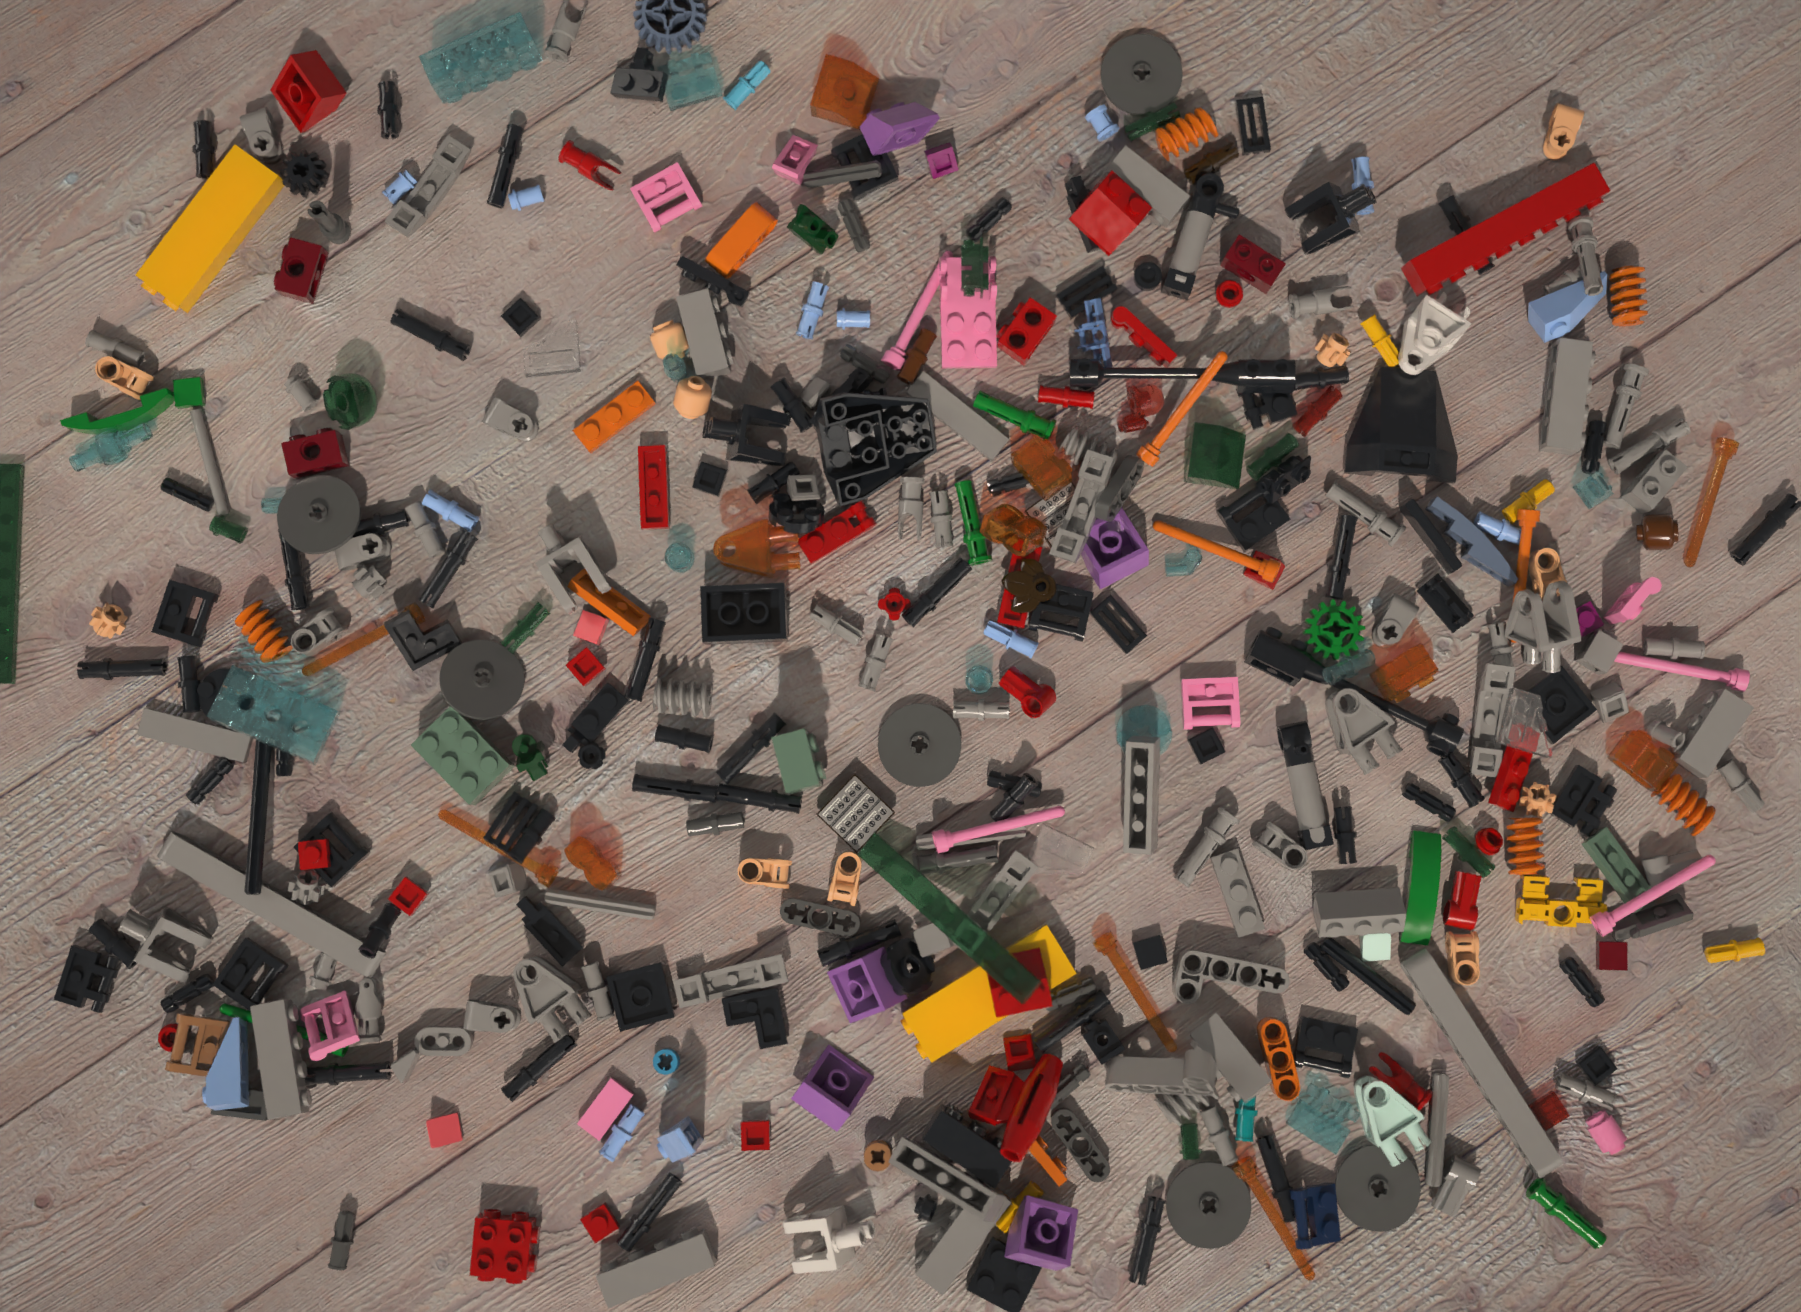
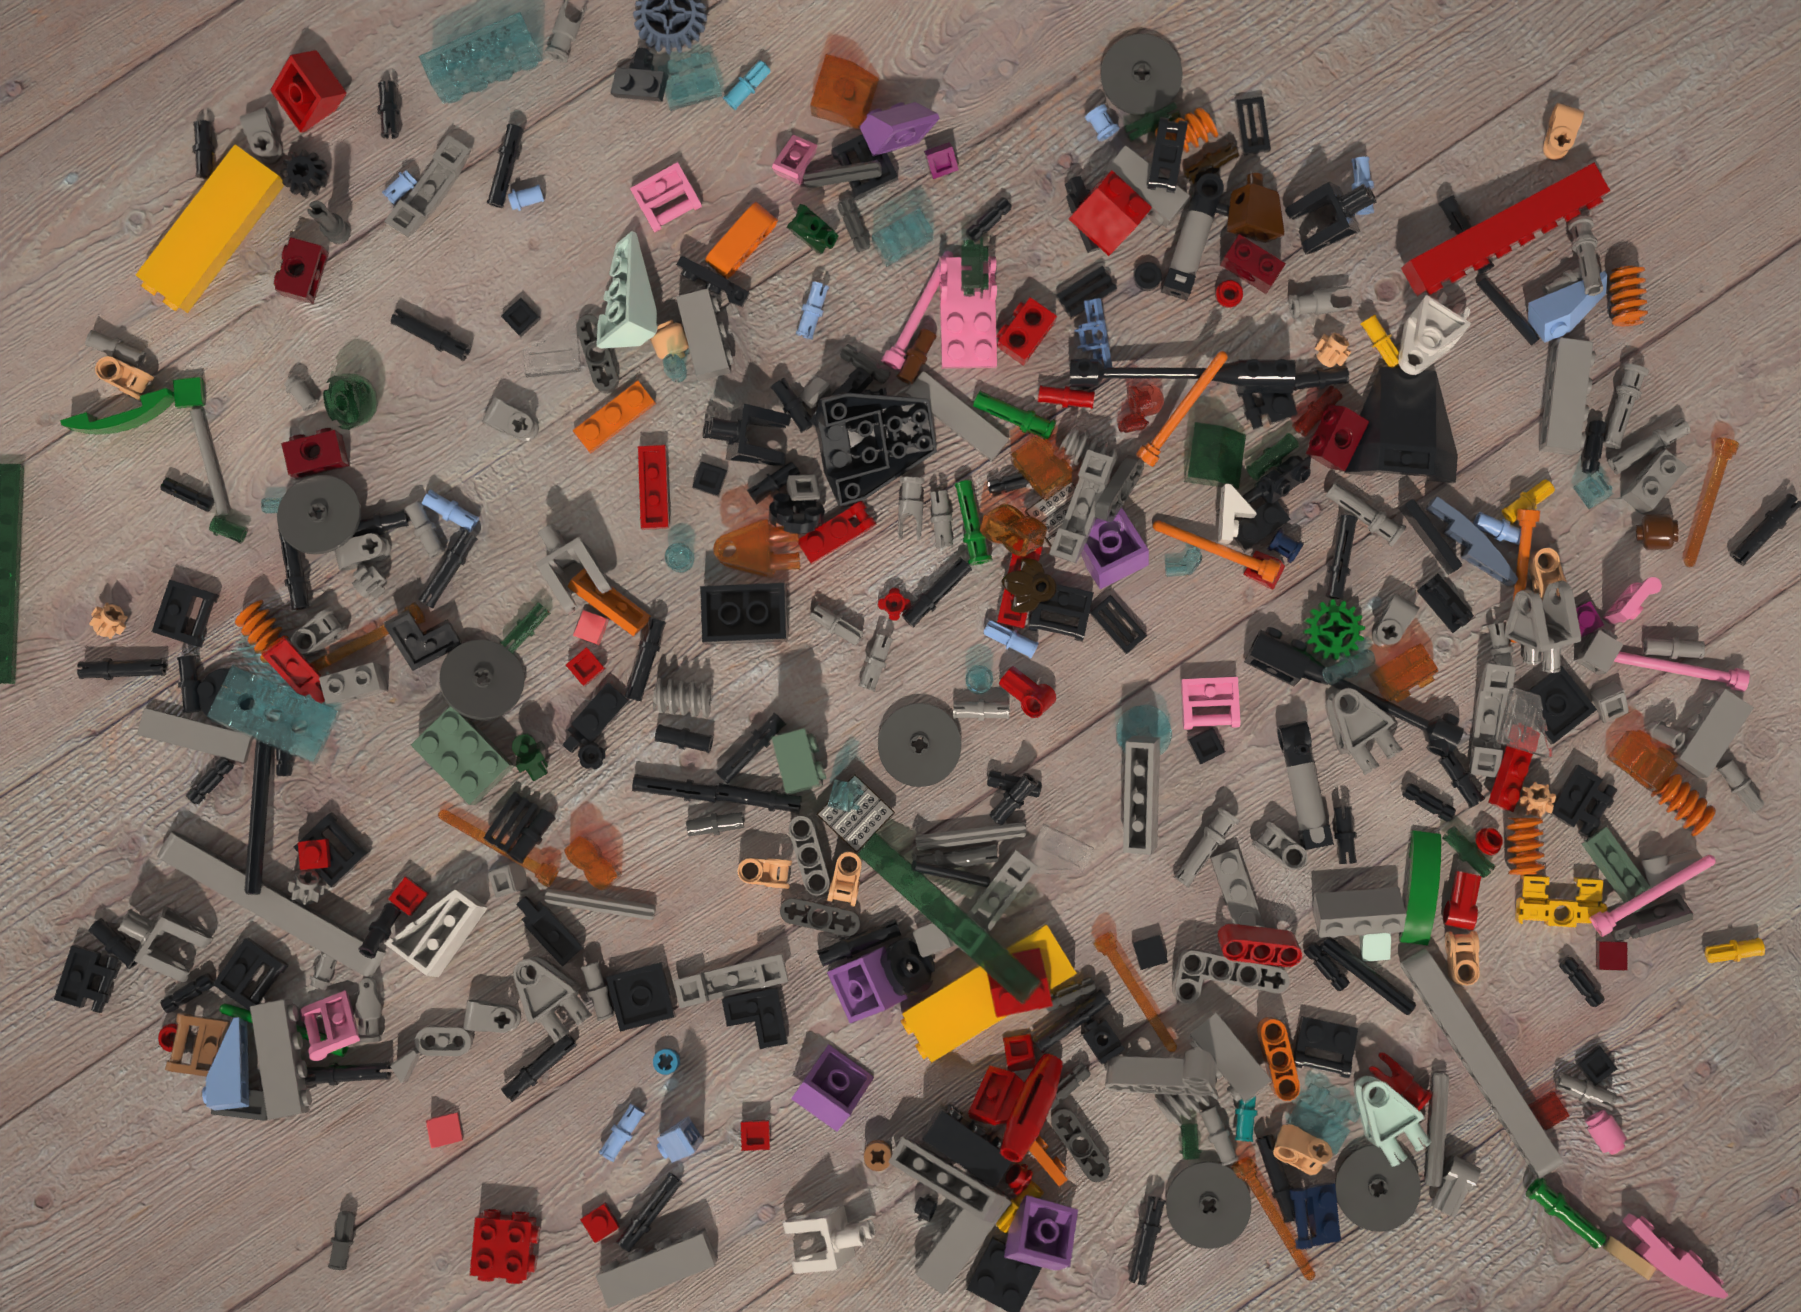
(110, 447): clear light blue pin -> none
(294, 668): none -> red hinge
(353, 684): none -> light grey brick
(438, 933): none -> white wedge
(586, 163): red piece -> none
(596, 375): none -> dark grey beam
(605, 1108): bright pink tile -> none
(630, 305): none -> light aqua wedge
(692, 397): light nougat head -> none
(819, 866): none -> light grey beam
(843, 796): none -> clear light blue tile
(853, 318): light blue pin -> none
(902, 237): none -> clear light blue brick
(944, 839): bright pink piece -> none
(950, 873): none -> black bar
(1019, 1177): none -> red plate
(1143, 336): red plate -> none
(1167, 155): none -> black plate
(1231, 506): none -> white slope
(1255, 211): none -> reddish brown torso
(1259, 945): none -> red beam
(1285, 545): none -> dark blue bush
(1299, 1148): none -> light nougat piece
(1337, 437): none -> dark red brick
(1508, 311): none -> black bar
(1629, 1258): none -> tan beam
(1675, 1263): none -> bright pink slope

